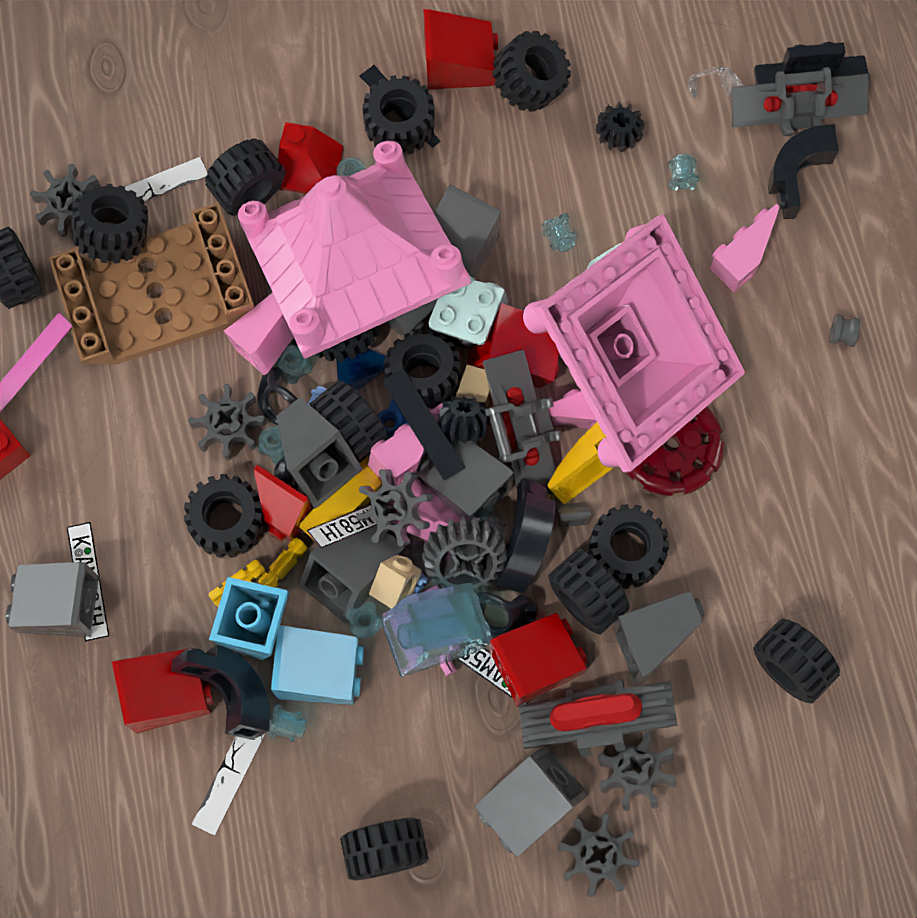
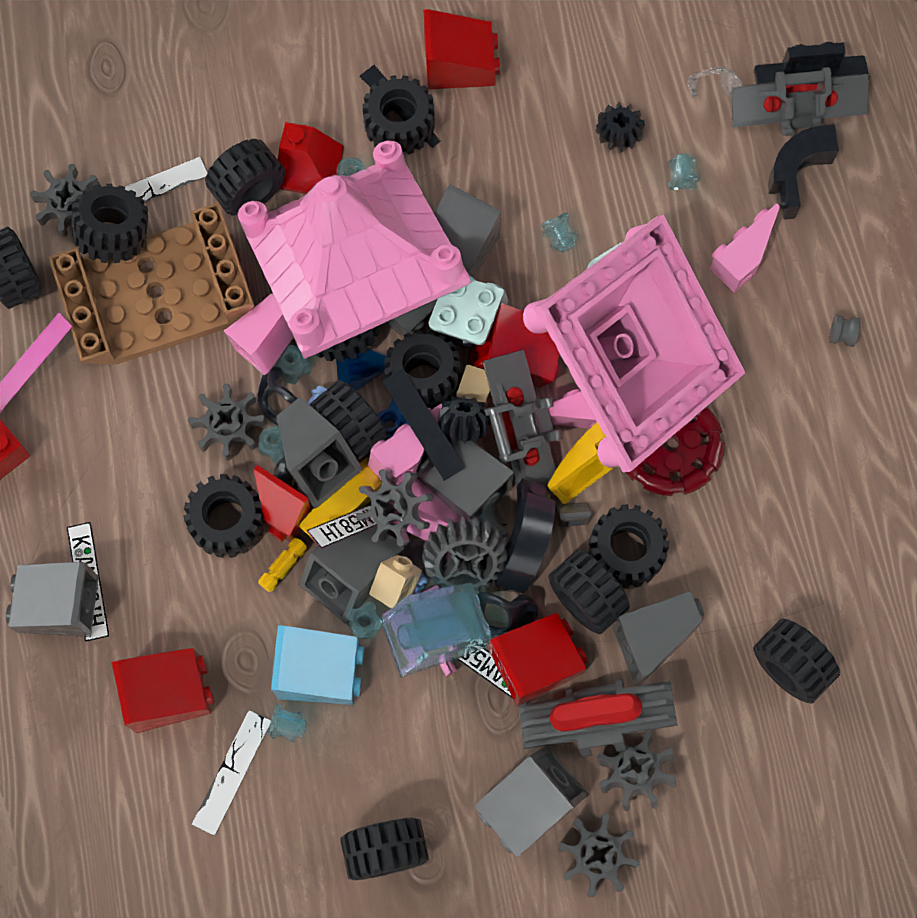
(236, 681): black arch -> none
(249, 618): medium azure slope -> none
(253, 570): yellow axle -> none
(518, 83): black tyre -> none

